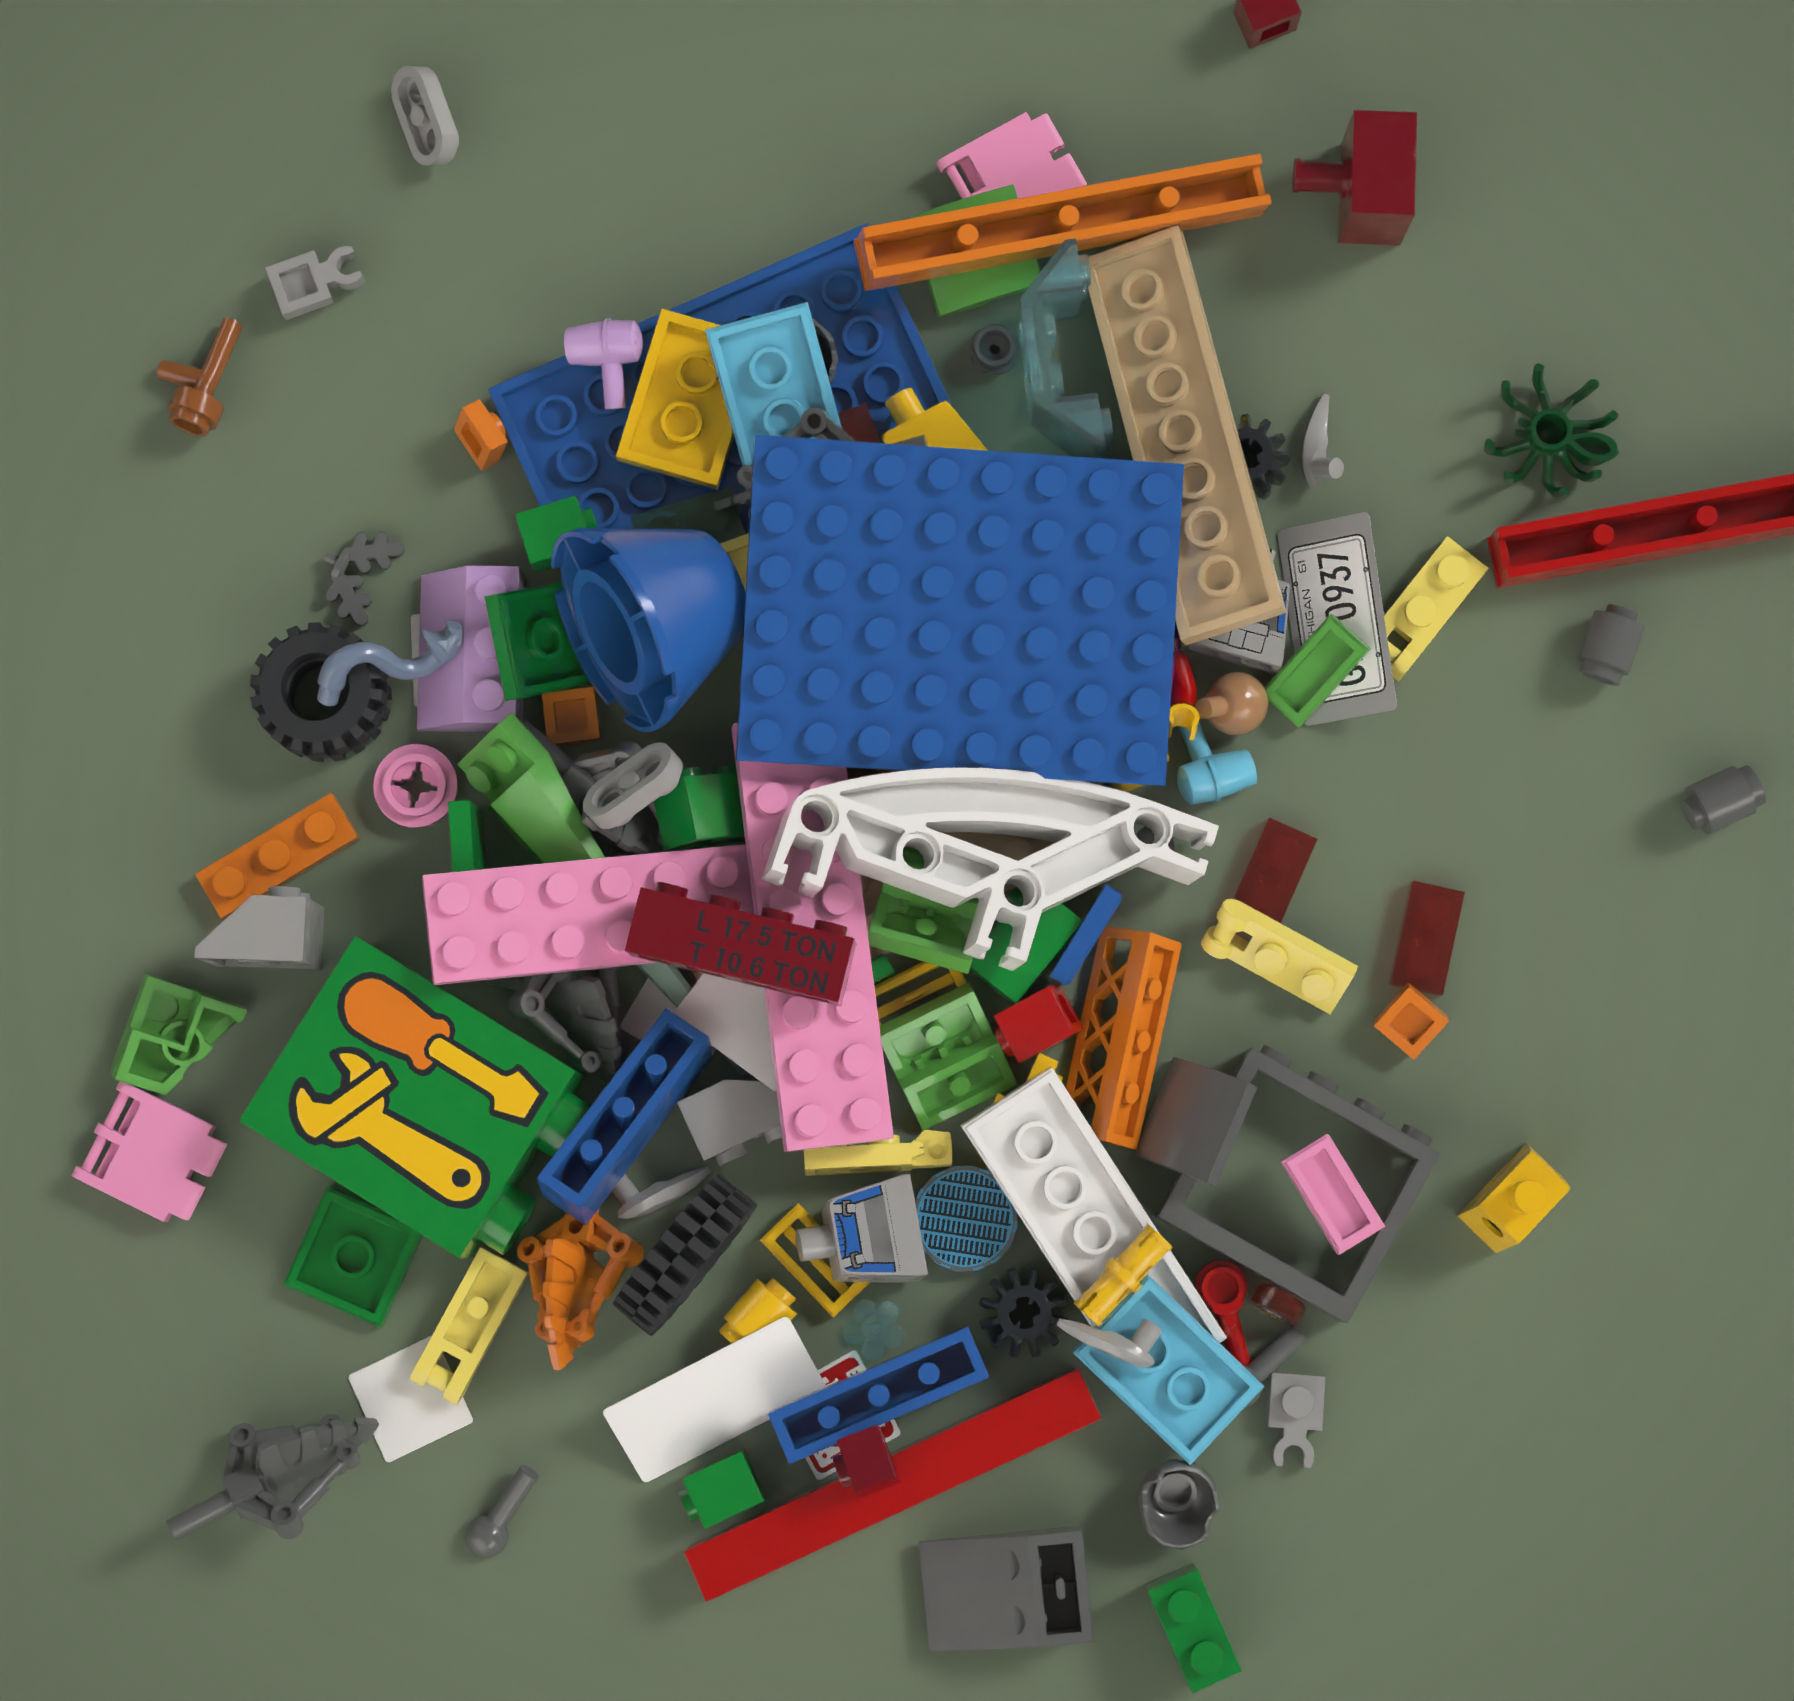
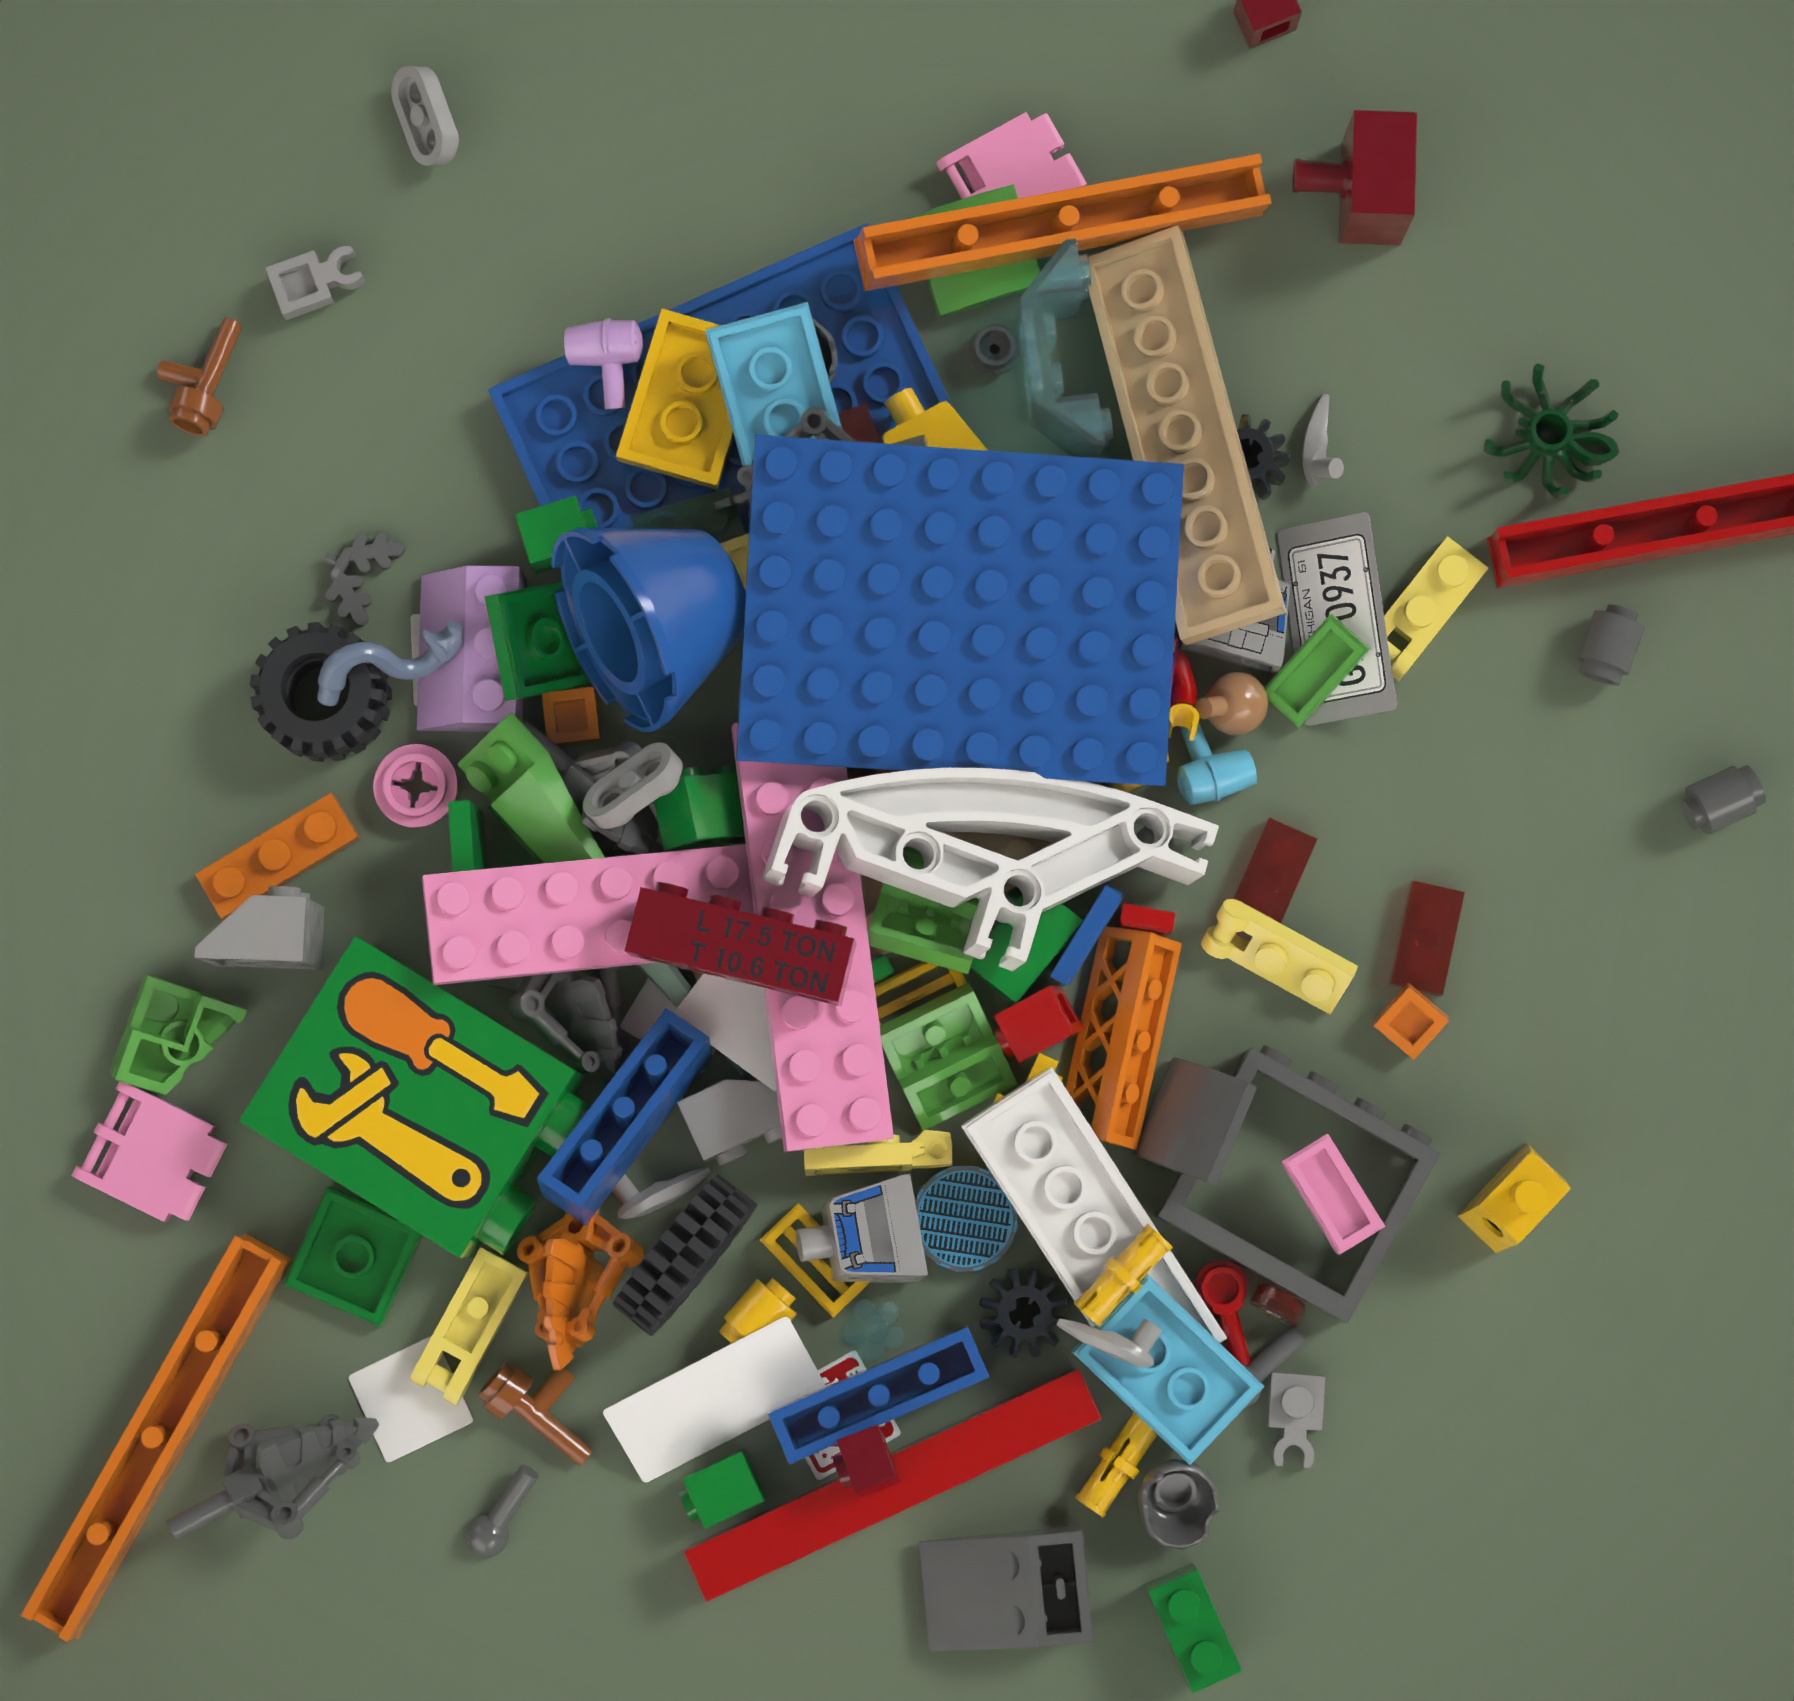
(156, 1437): none -> orange tile
(481, 434): orange plate -> none
(507, 1392): none -> dark orange piece
(1117, 1465): none -> yellow pin
(1146, 919): none -> red tile

